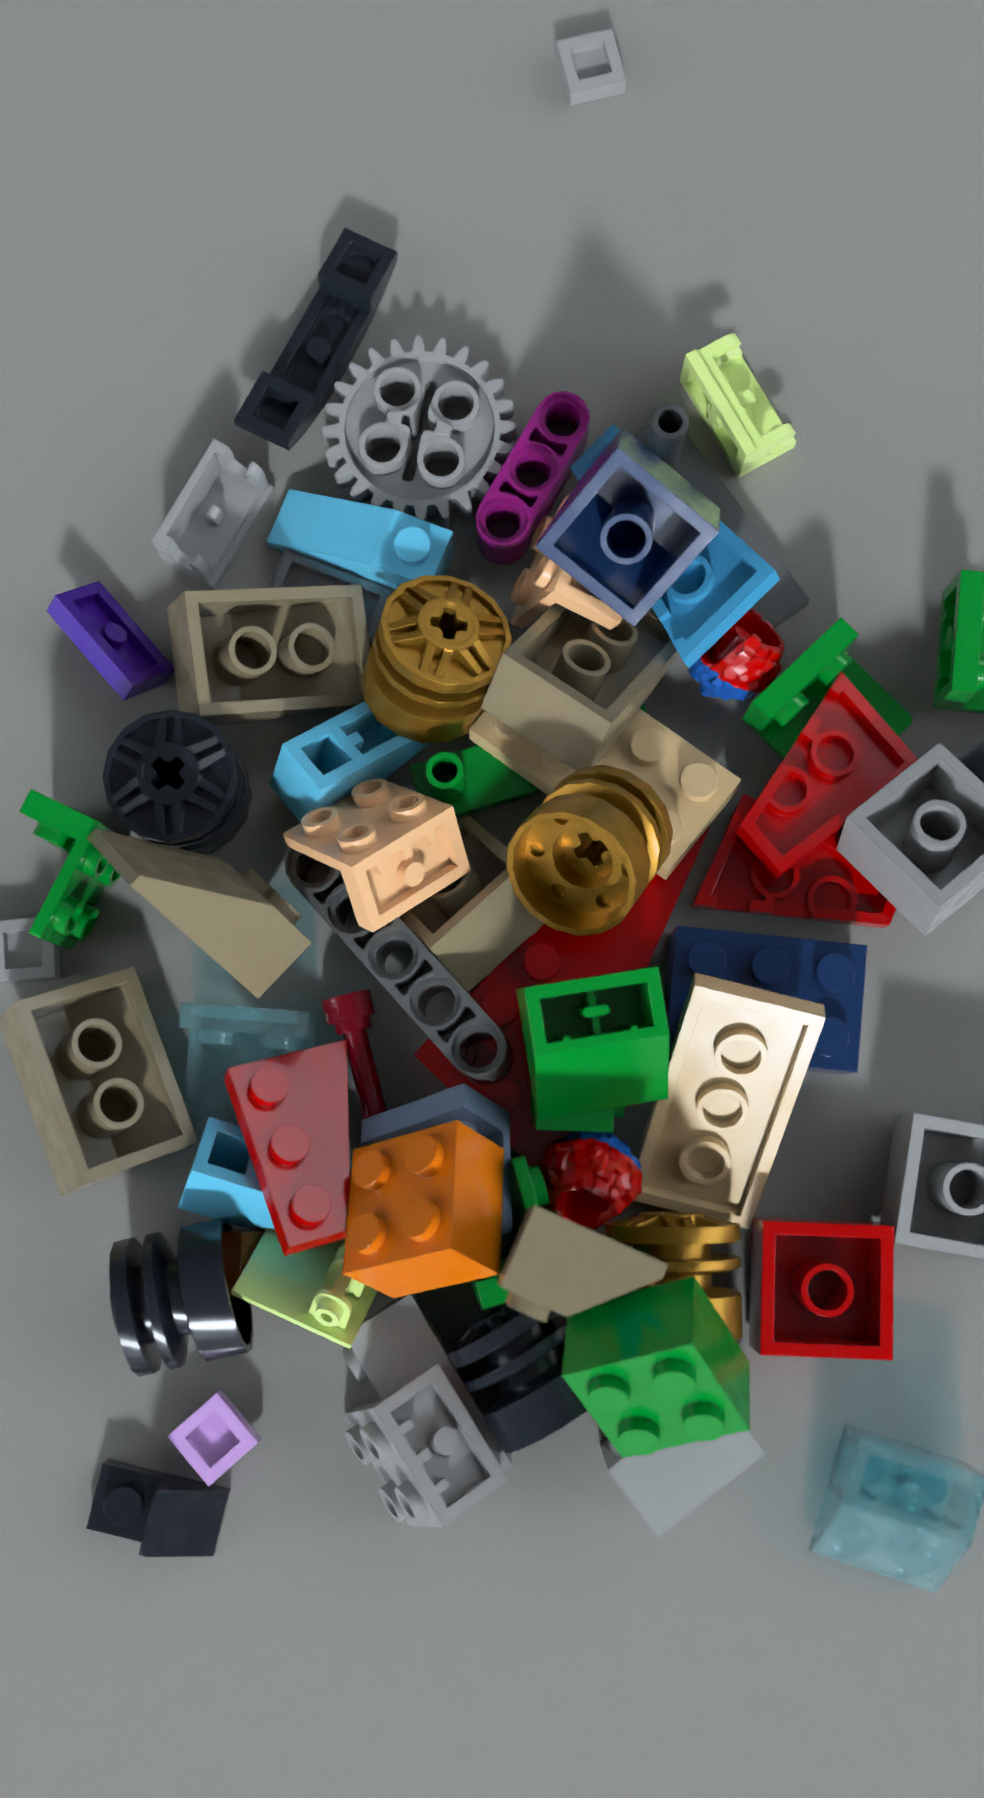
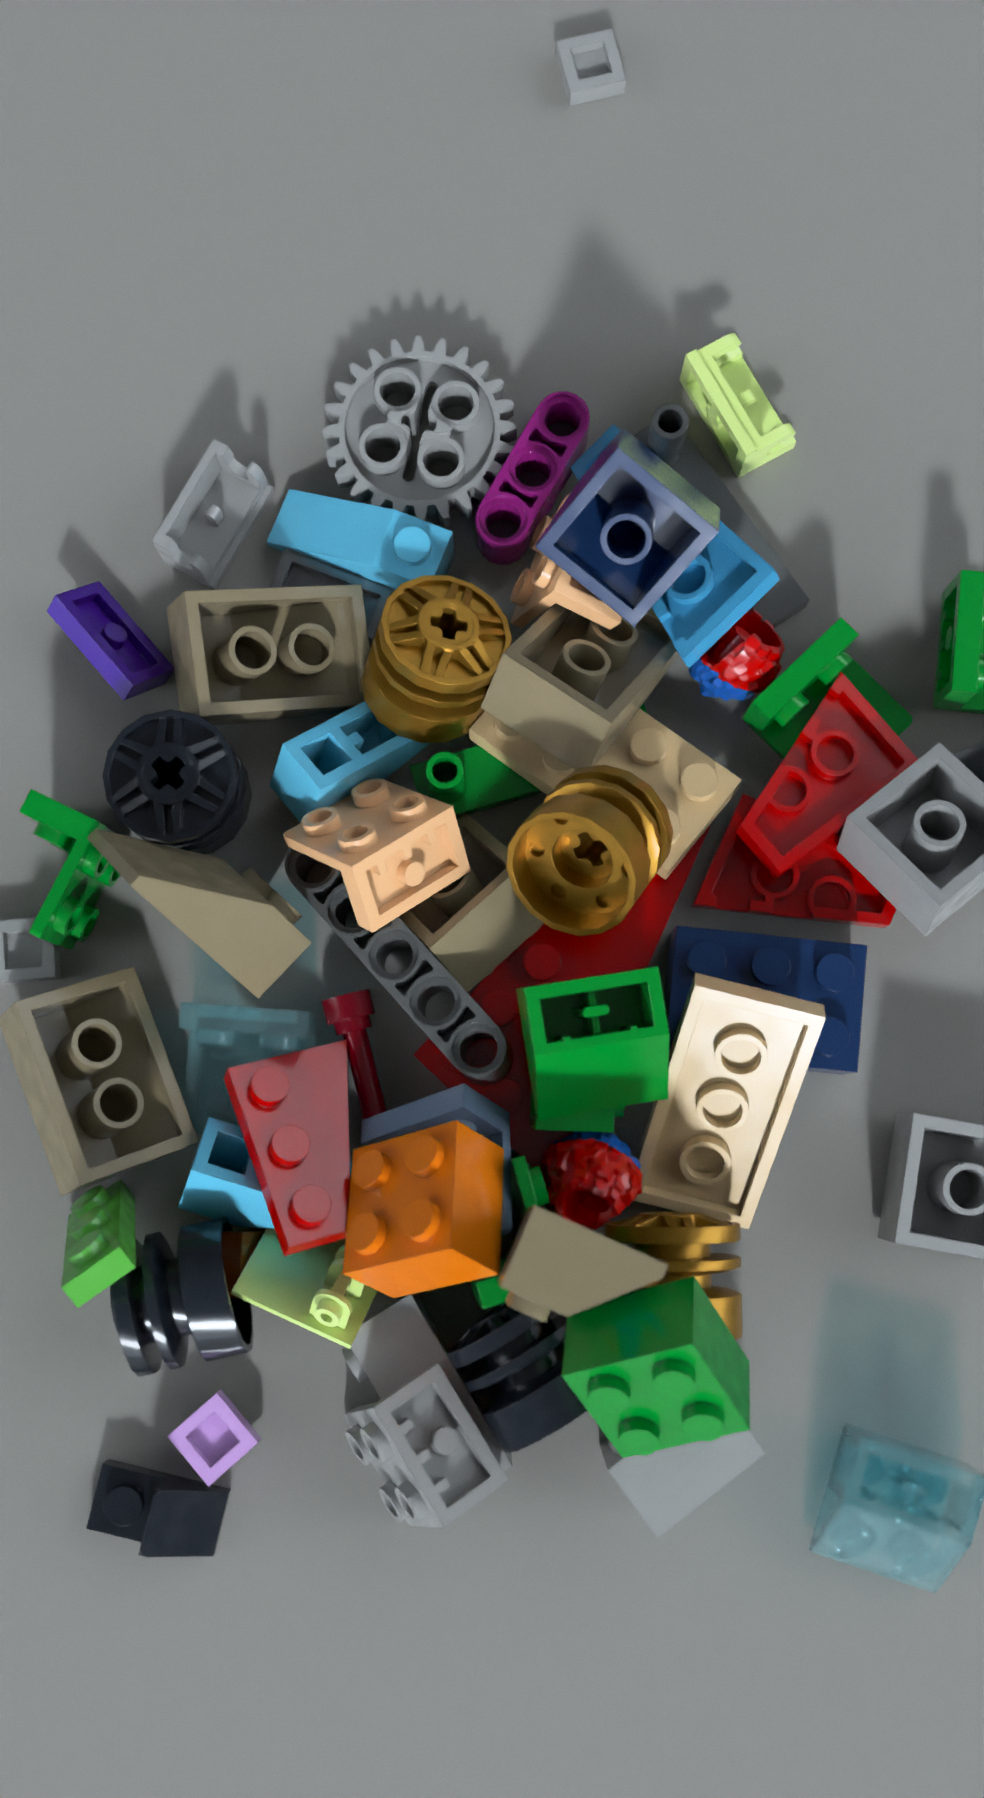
(99, 1241): none -> bright green plate
(323, 343): black slope -> none
(821, 1288): red brick -> none

